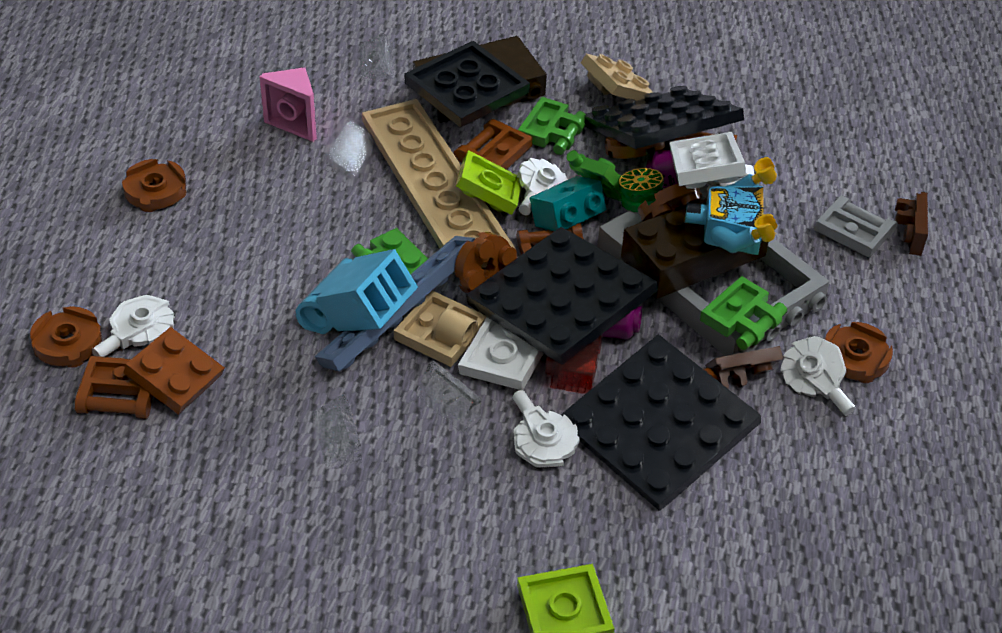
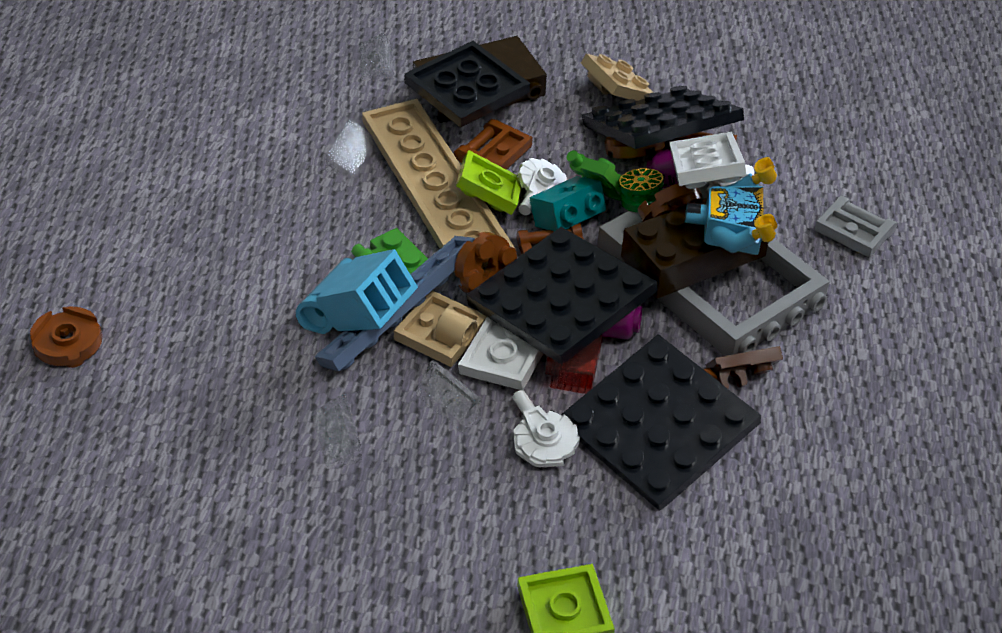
(107, 376): dark orange plate -> none
(136, 324): white piece -> none
(169, 186): dark orange plate -> none
(173, 370): dark orange plate -> none
(289, 102): bright pink slope -> none
(545, 121): bright green plate -> none
(734, 308): bright green plate -> none
(817, 368): white piece -> none
(875, 351): dark orange plate -> none
(915, 217): reddish brown plate -> none

